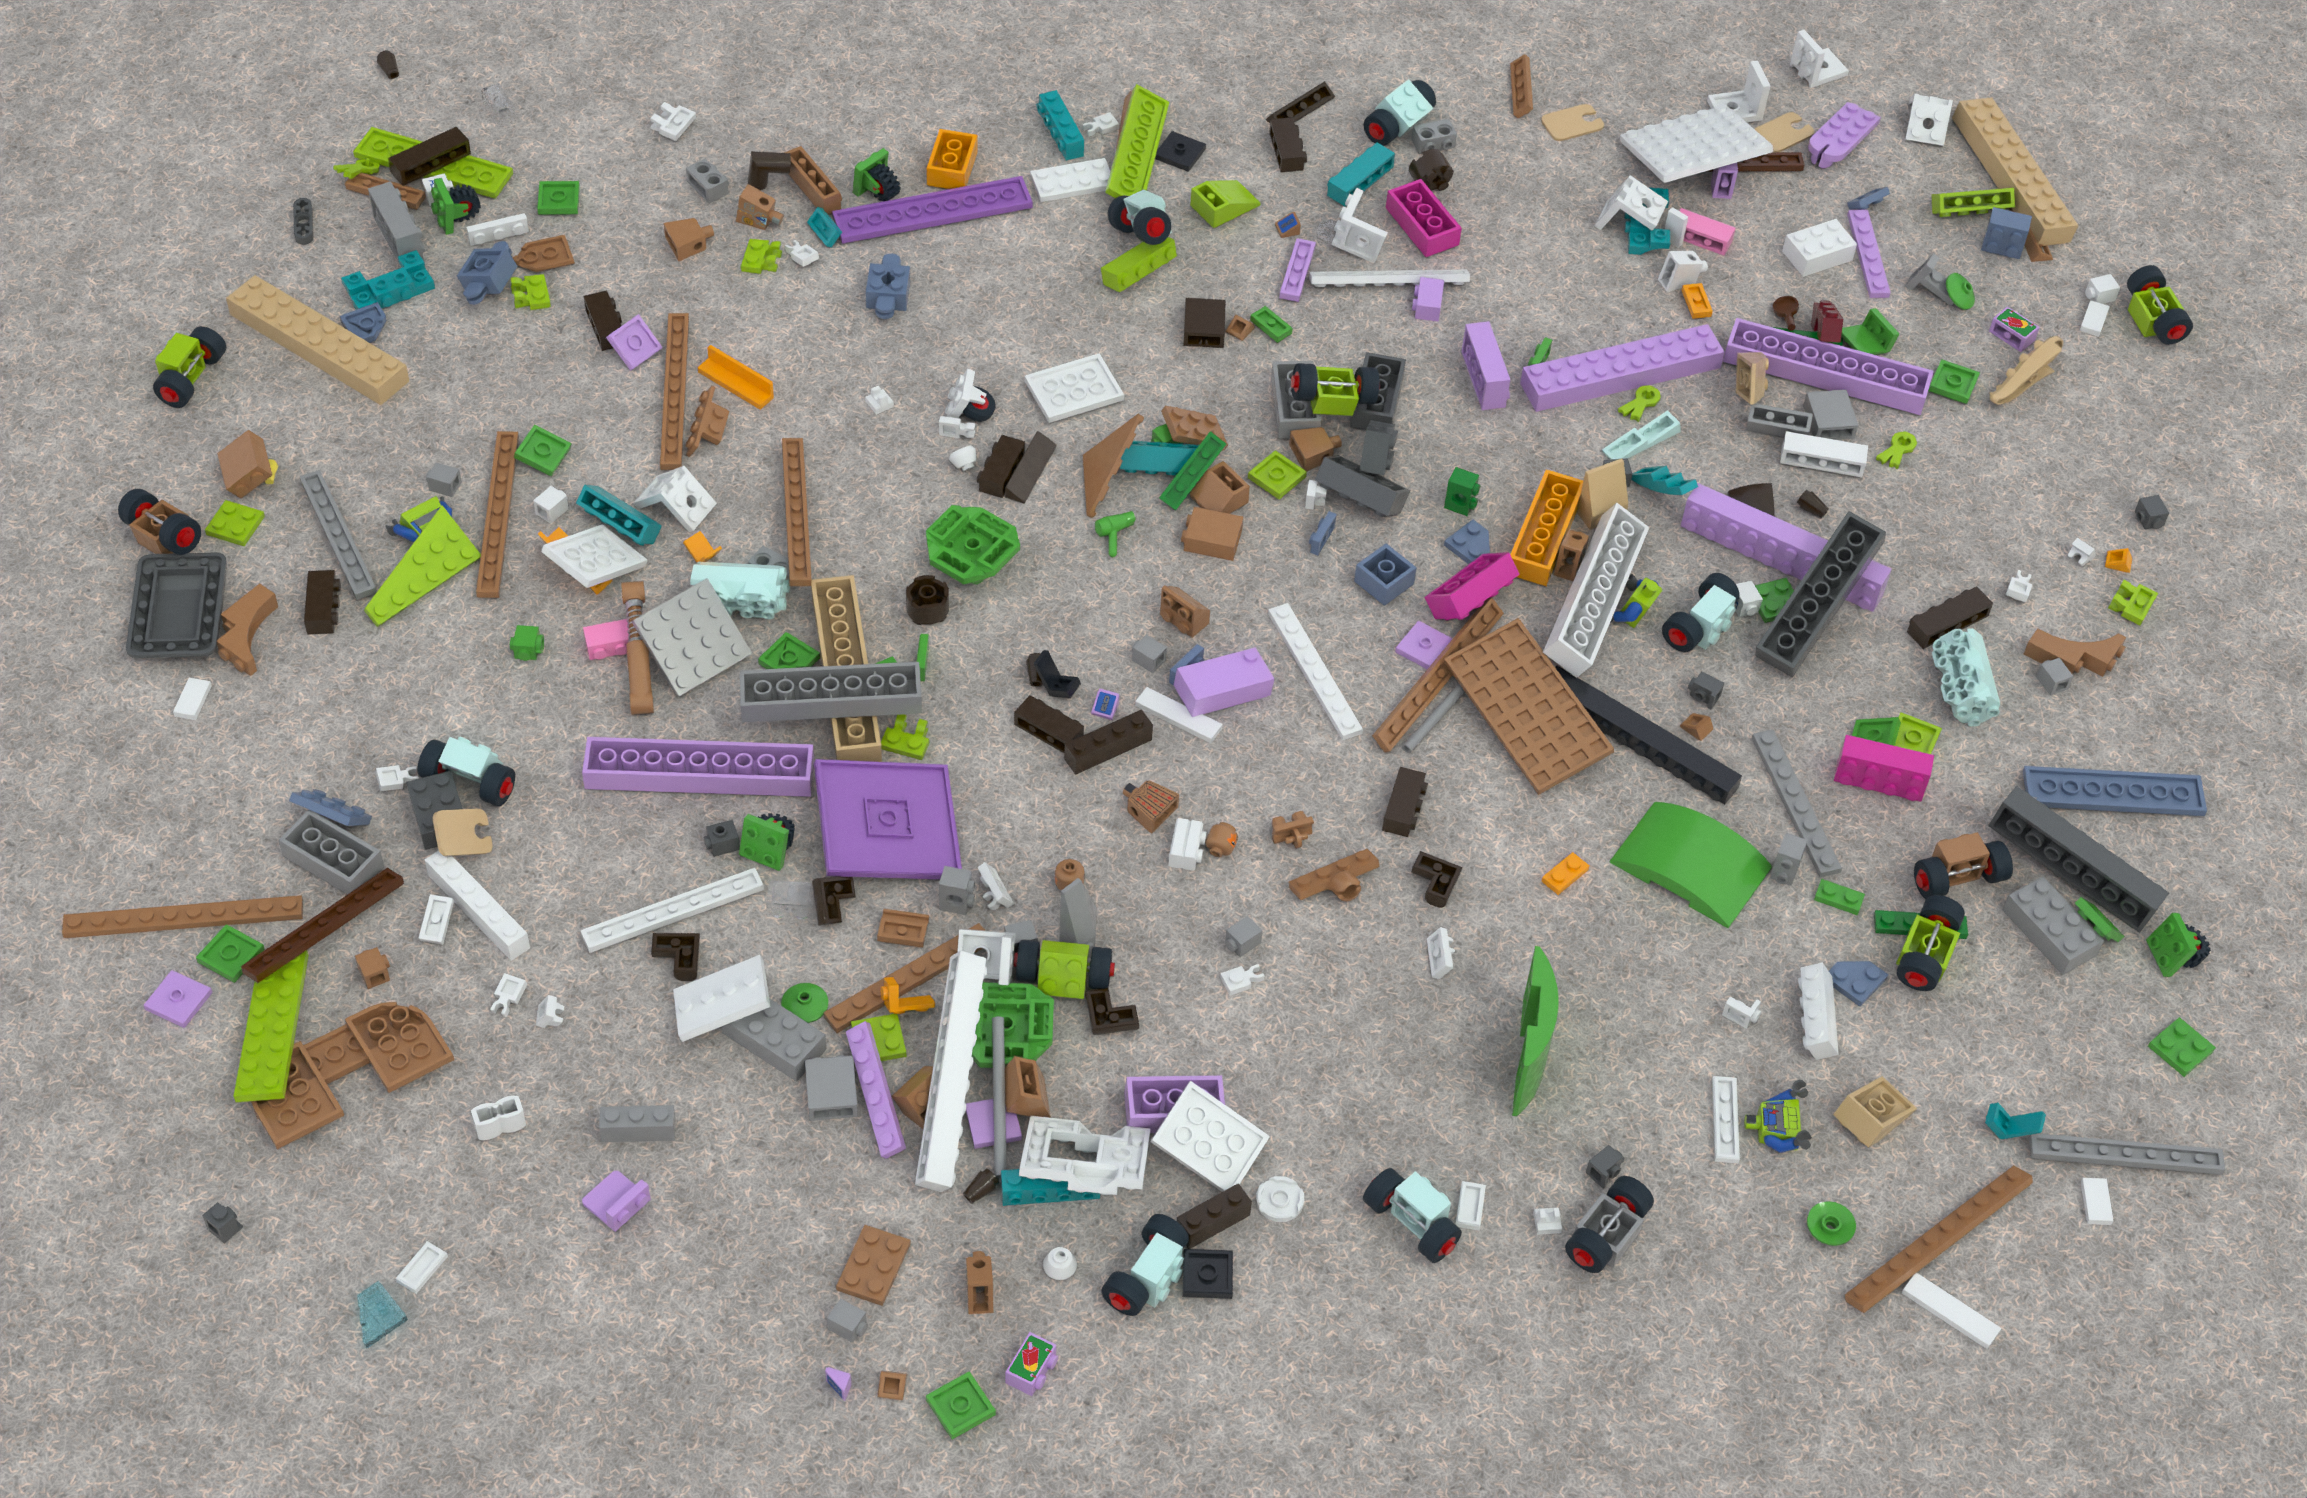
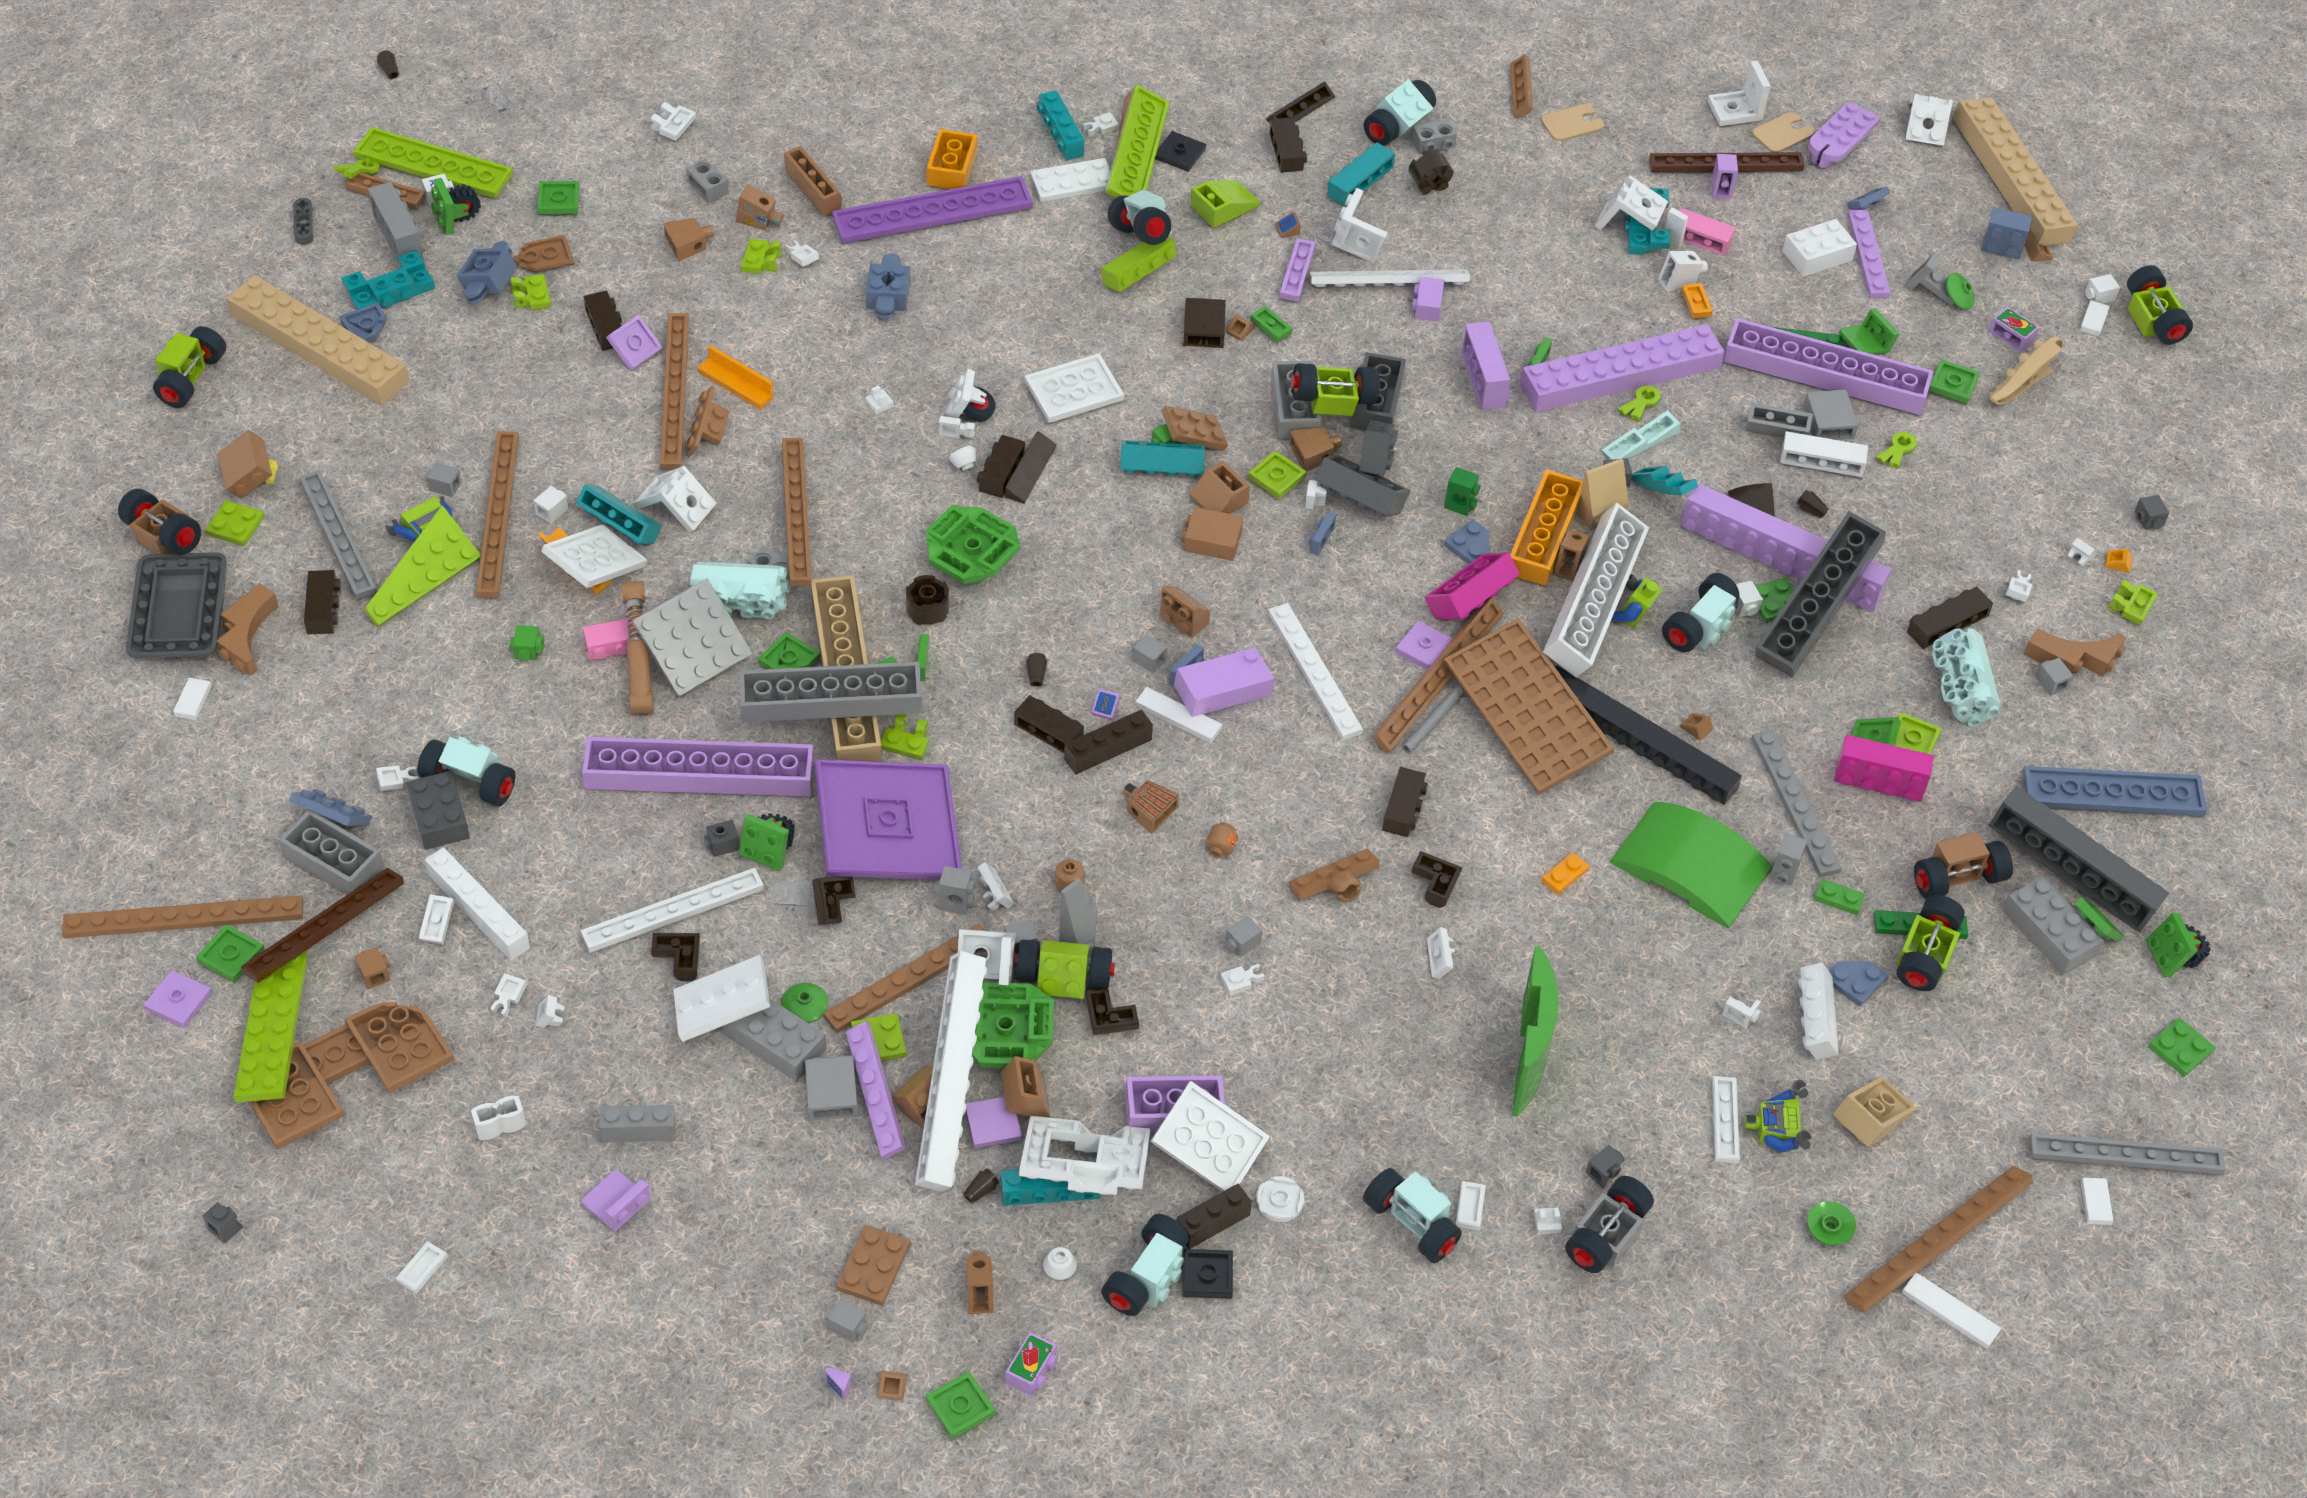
(378, 1313): clear light blue wing -> none
(429, 156): dark brown brick -> none
(457, 834): tan piece -> none
(497, 229): white plate -> none
(542, 450): bright green plate -> none
(700, 547): light orange bracket -> none
(764, 163): dark brown brick -> none
(824, 227): teal plate -> none
(875, 176): plate -> none
(898, 1005): light orange bracket -> none
(903, 928): medium nougat plate -> none
(999, 1107): light grey piece -> none
(1054, 682): black bracket -> none
(1104, 461): medium nougat tile -> none
(1111, 525): bright green piece -> none
(1185, 845): white brick -> none
(1192, 471): green plate -> none
(1292, 831): medium nougat hips -> none
(1385, 574): sand blue brick -> none
(1423, 218): dark pink brick -> none
(1695, 143): white plate -> none
(1706, 689): dark grey brick -> none
(1751, 376): tan slope -> none
(1786, 307): reddish brown piece -> none
(1809, 59): white bracket -> none
(1827, 321): dark red arch -> none
(1972, 200): lime brick -> none
(2013, 1126): teal bracket -> none

